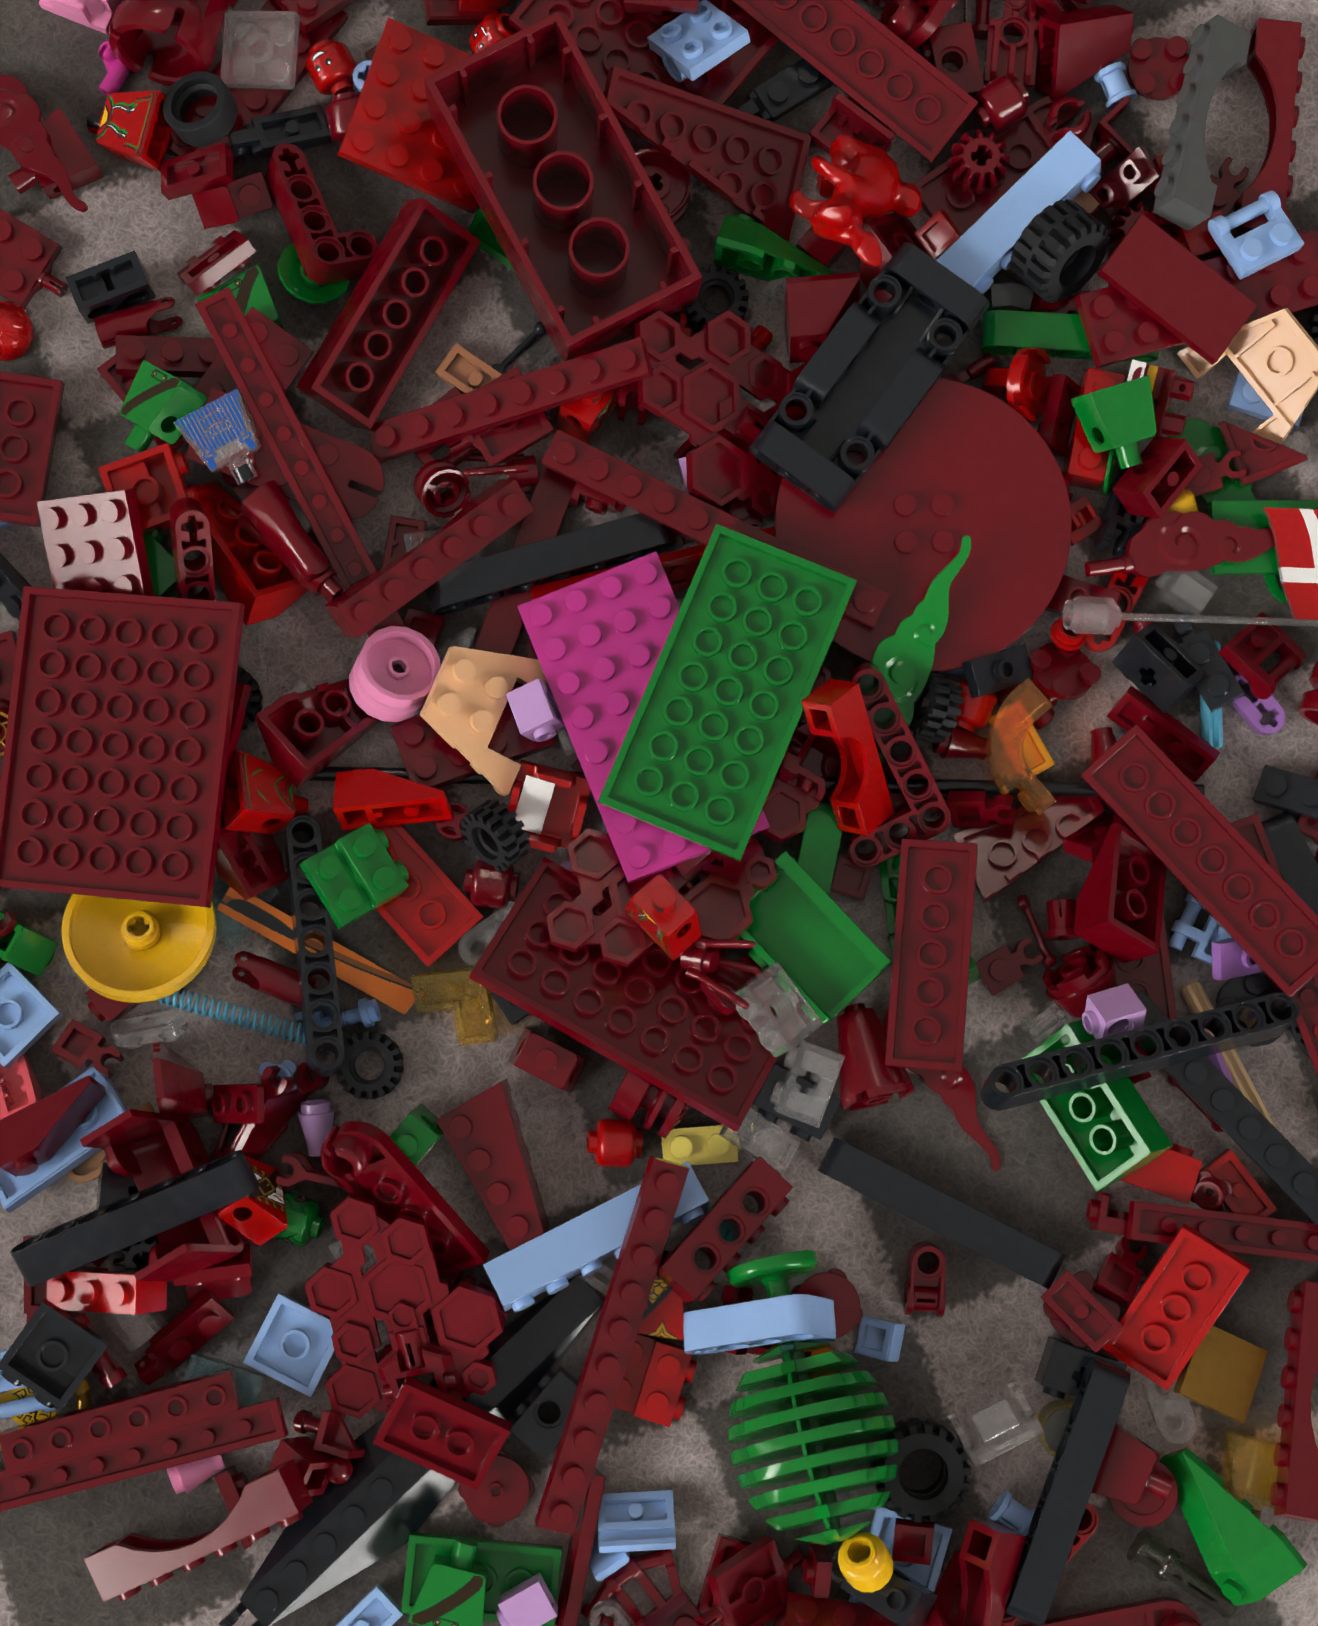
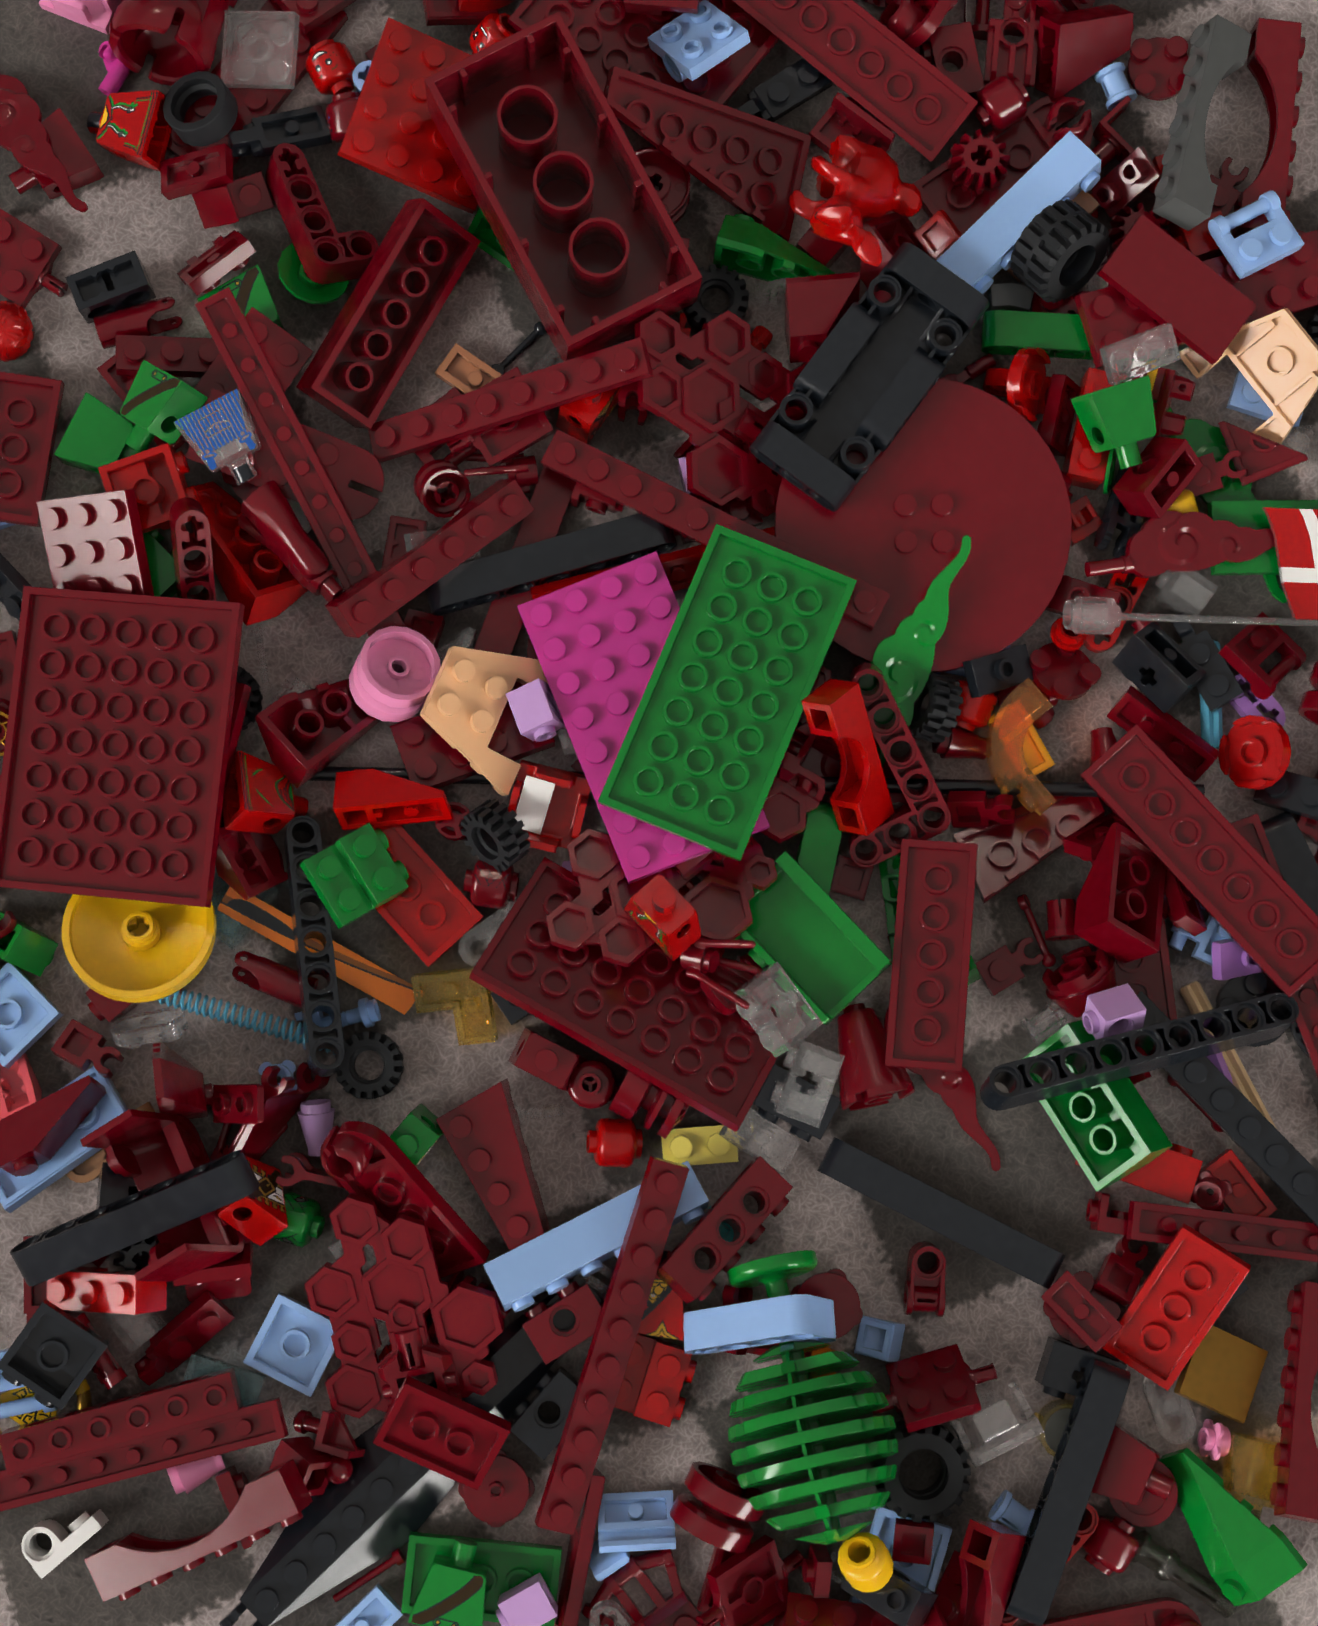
(63, 1543): none -> white plate
(94, 437): none -> green torso
(397, 1557): none -> dark red piece
(554, 1342): none -> dark red brick
(605, 1080): none -> dark red head
(716, 1508): none -> dark red wheel
(934, 1388): none -> dark red plate
(1111, 1545): none -> dark red head
(1140, 354): none -> clear plate
(1182, 907): none -> dark red slope
(1214, 1440): none -> bright pink plate
(1255, 752): none -> red tile

